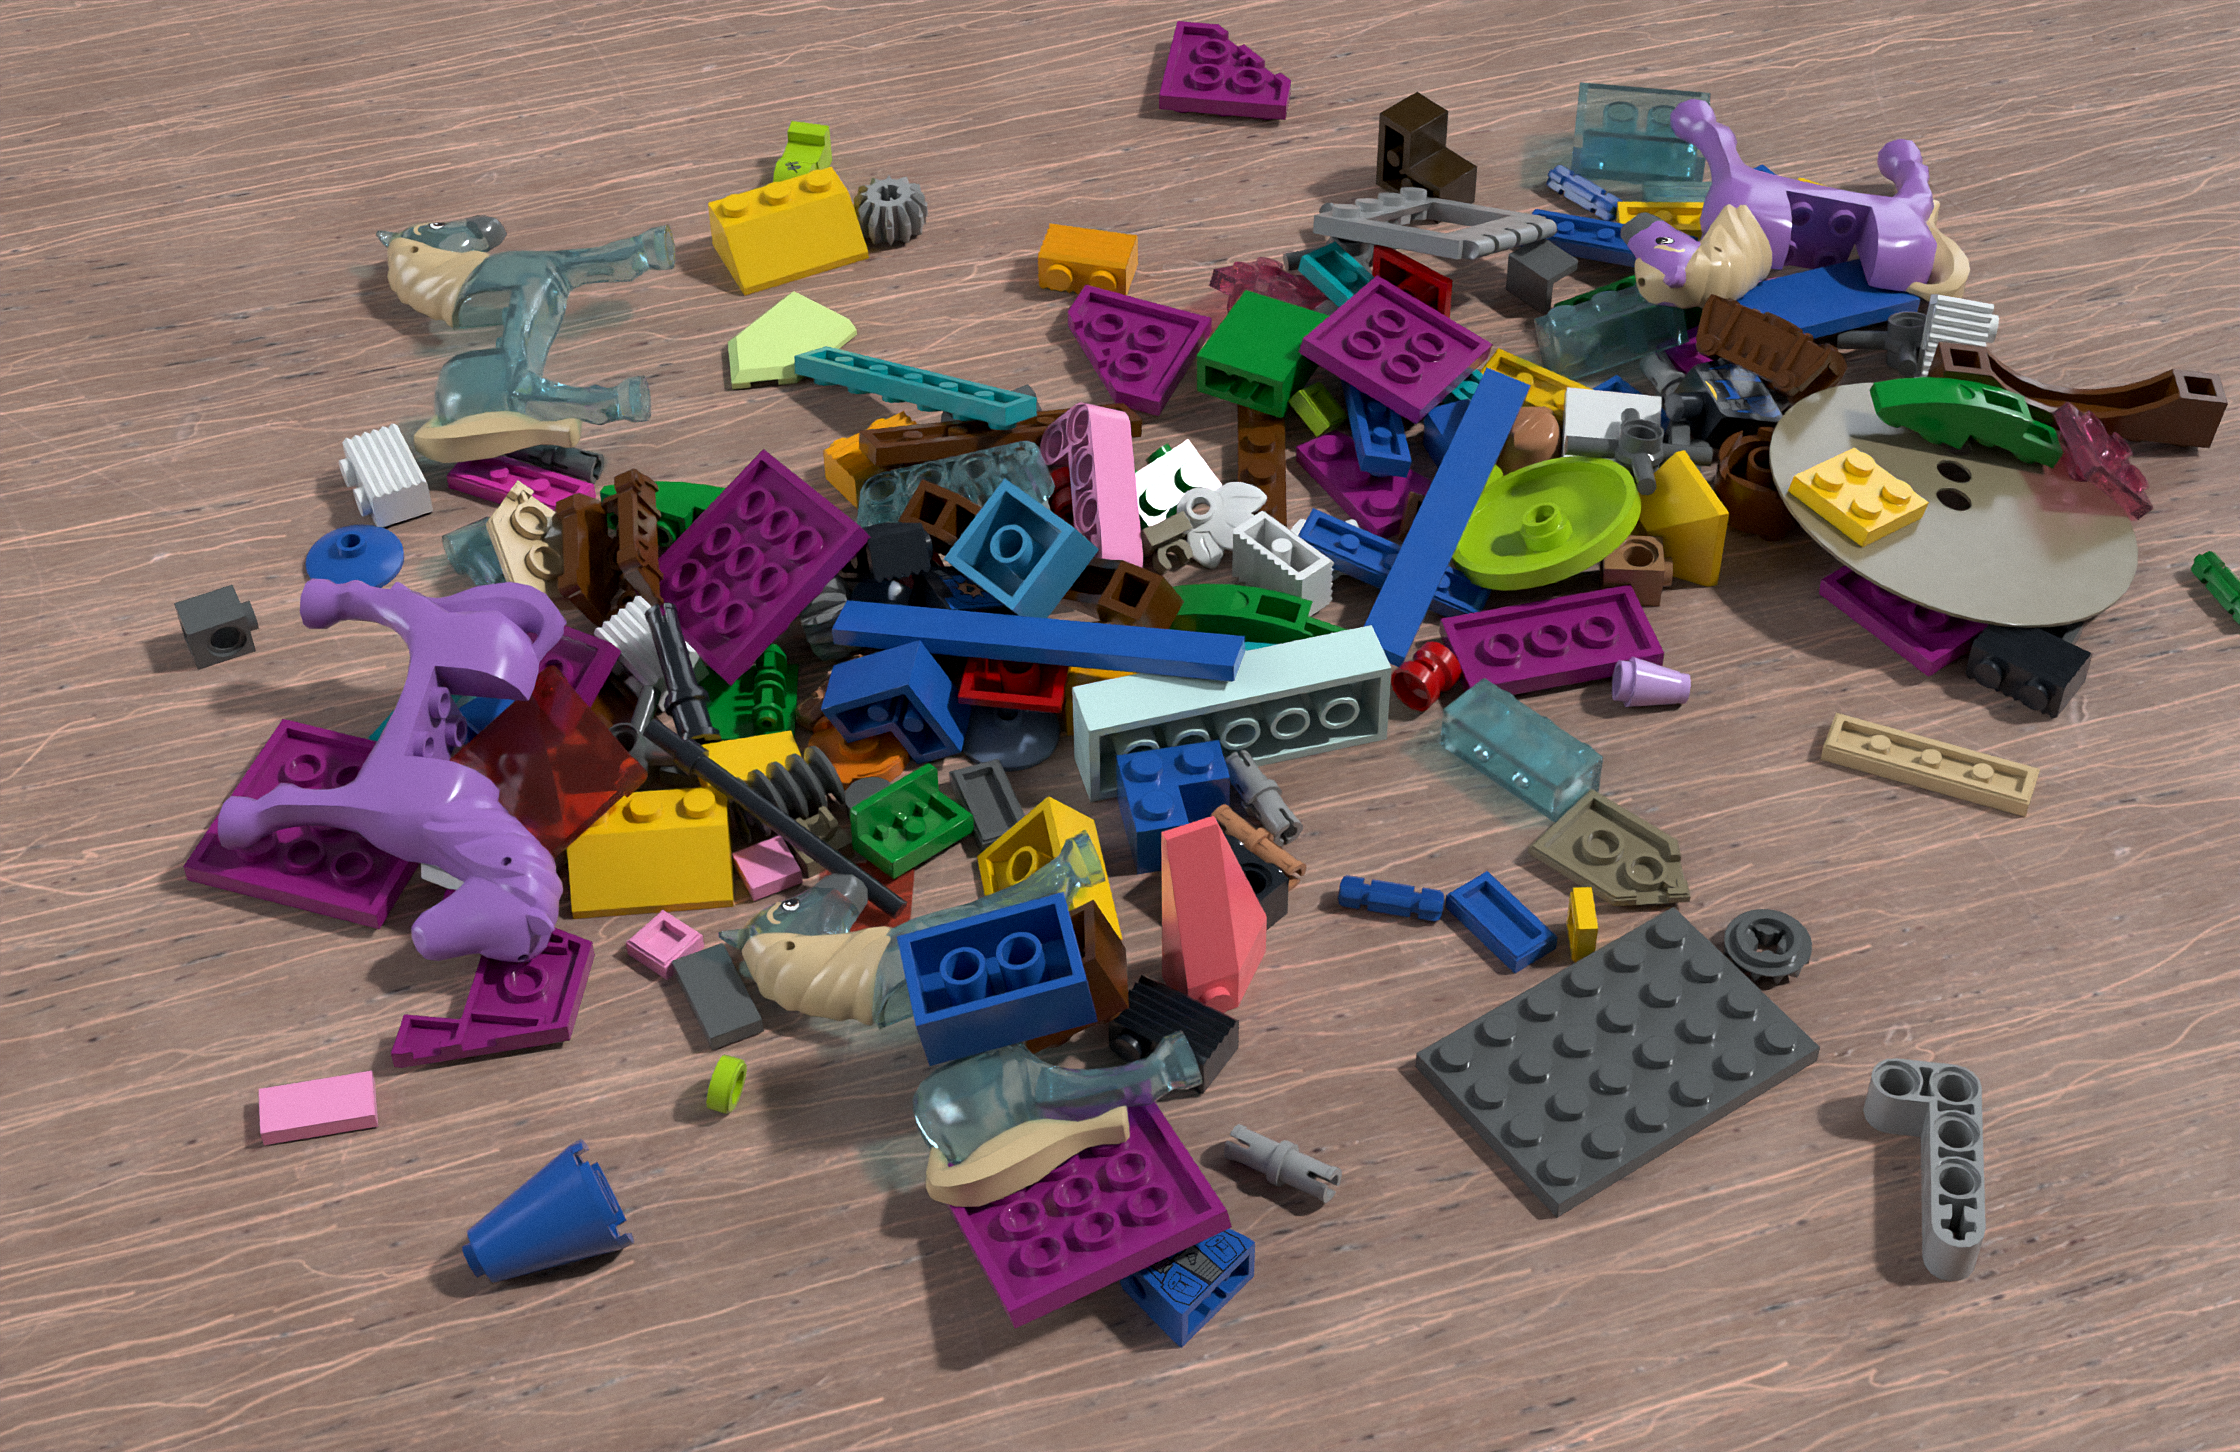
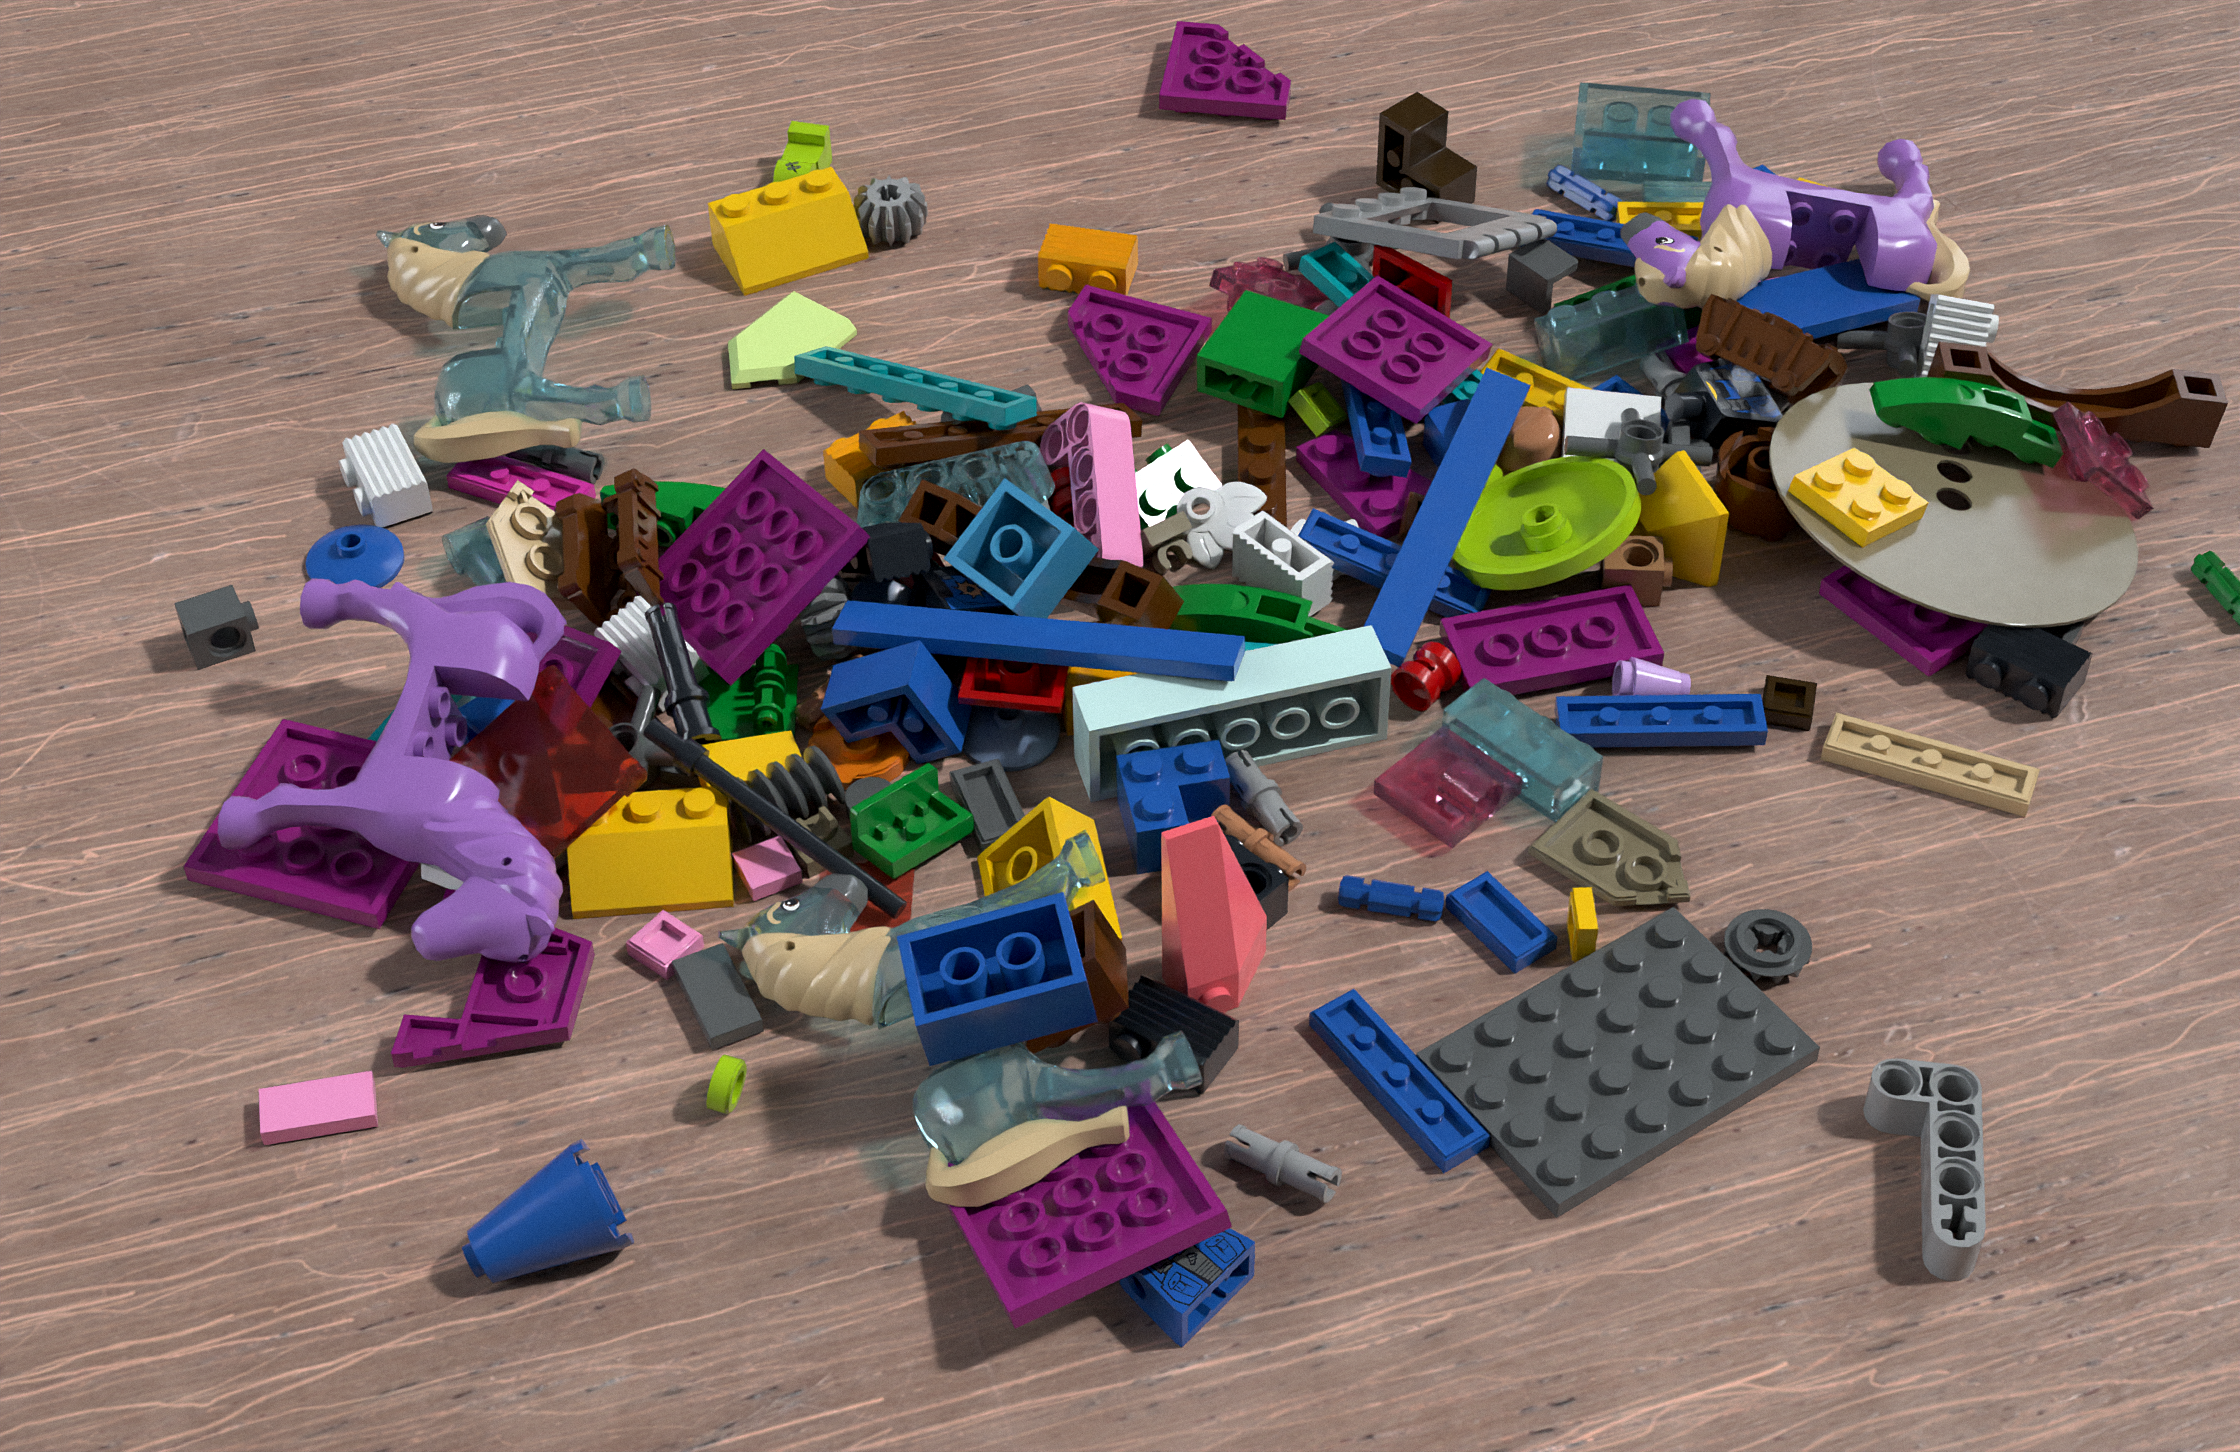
(1399, 1080): none -> blue tile
(1447, 786): none -> clear pink plate
(1663, 720): none -> blue plate
(1789, 702): none -> dark brown tile

